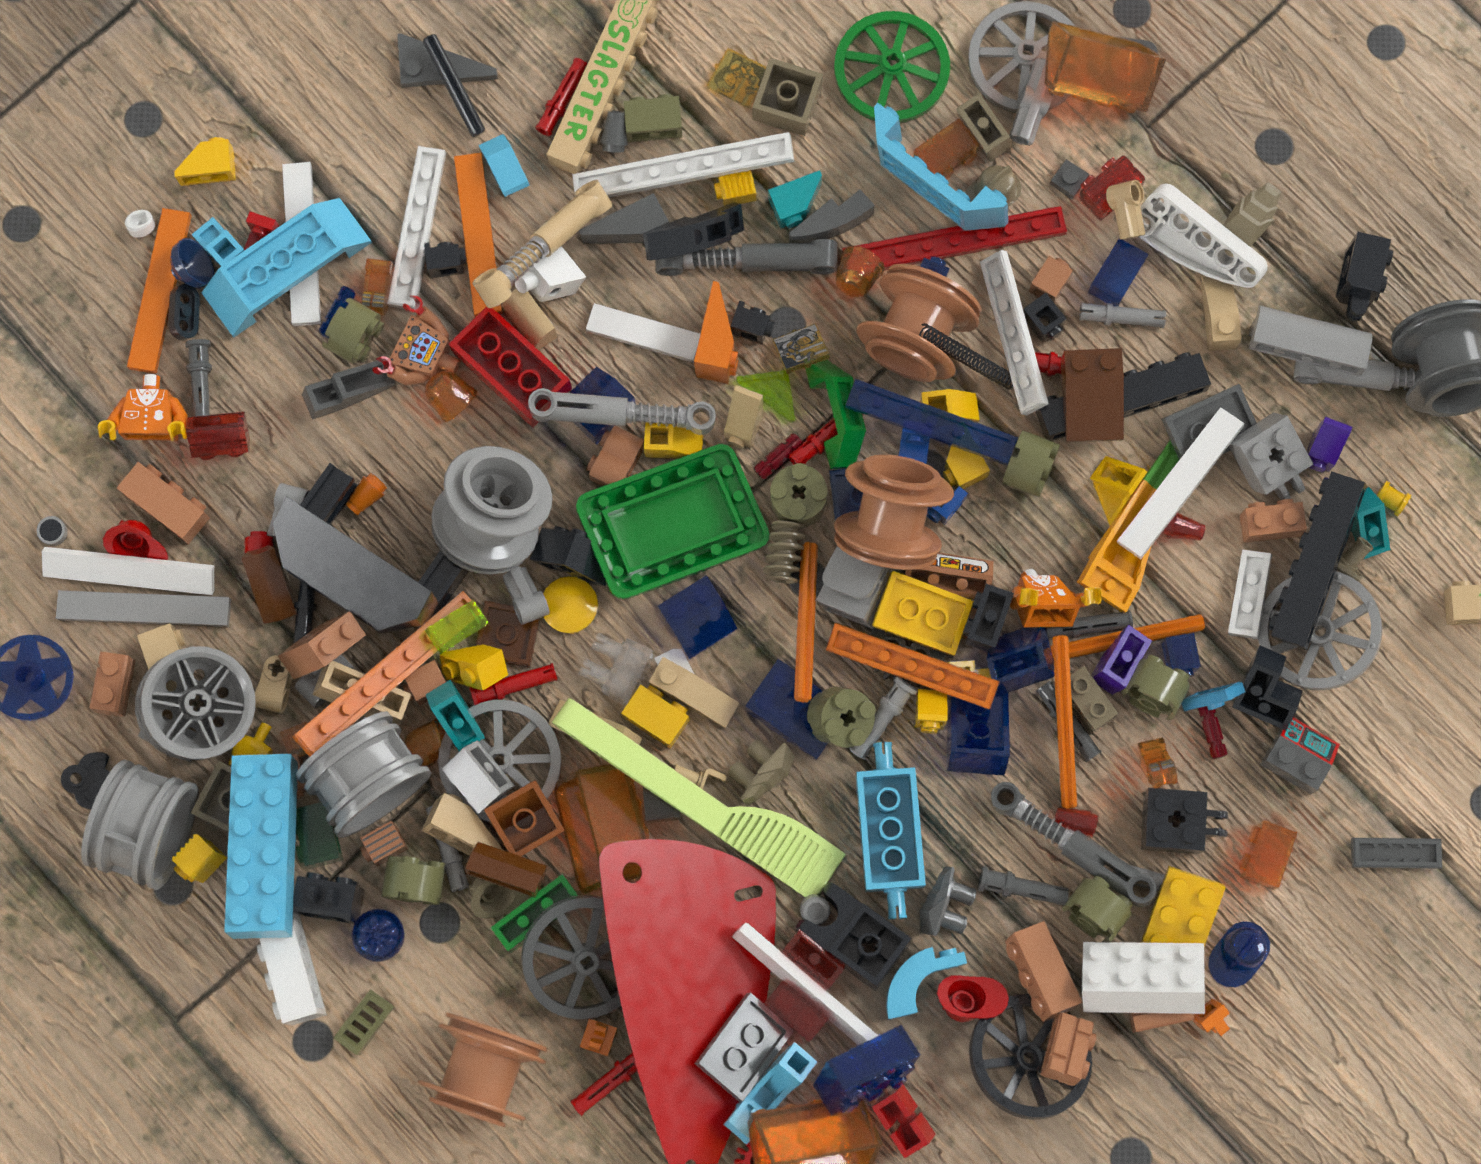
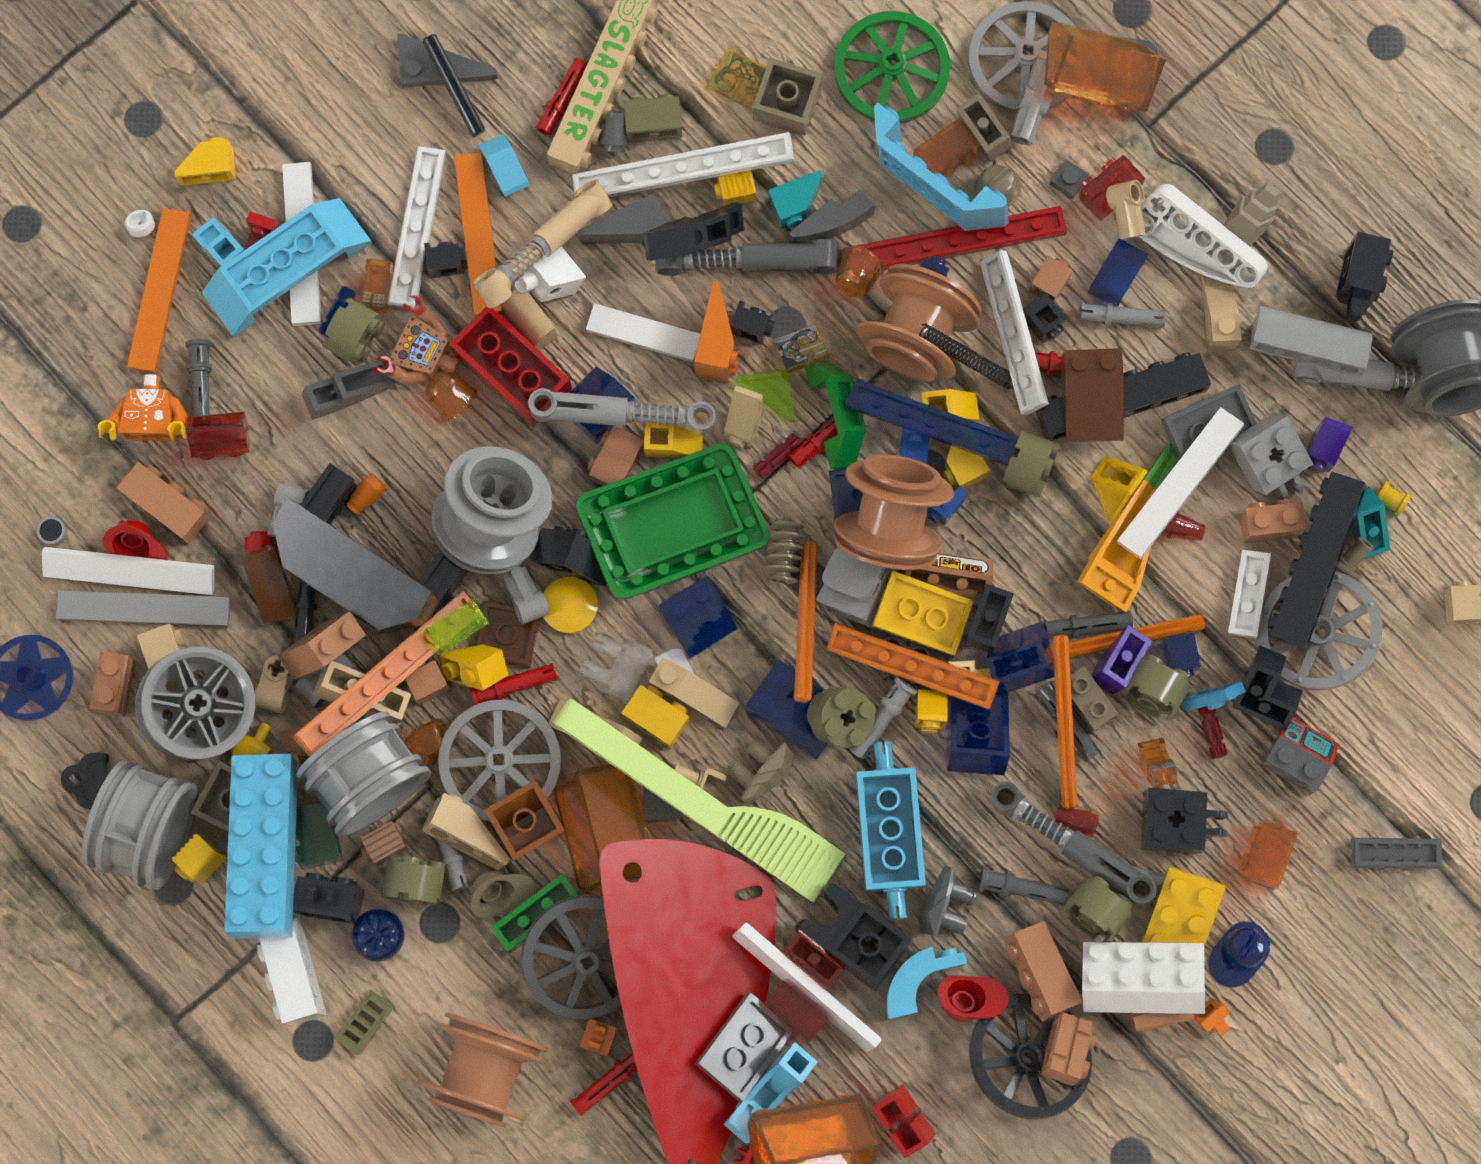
(184, 313): black plate -> none
(191, 263): dark blue piece -> none
(454, 715): teal slope -> none
(477, 777): brick -> none
(506, 869): reddish brown piece -> none
(798, 479): olive brick -> none
(815, 909): light grey tile -> none
(866, 1071): clear blue brick -> none
(1048, 601): orange torso -> none

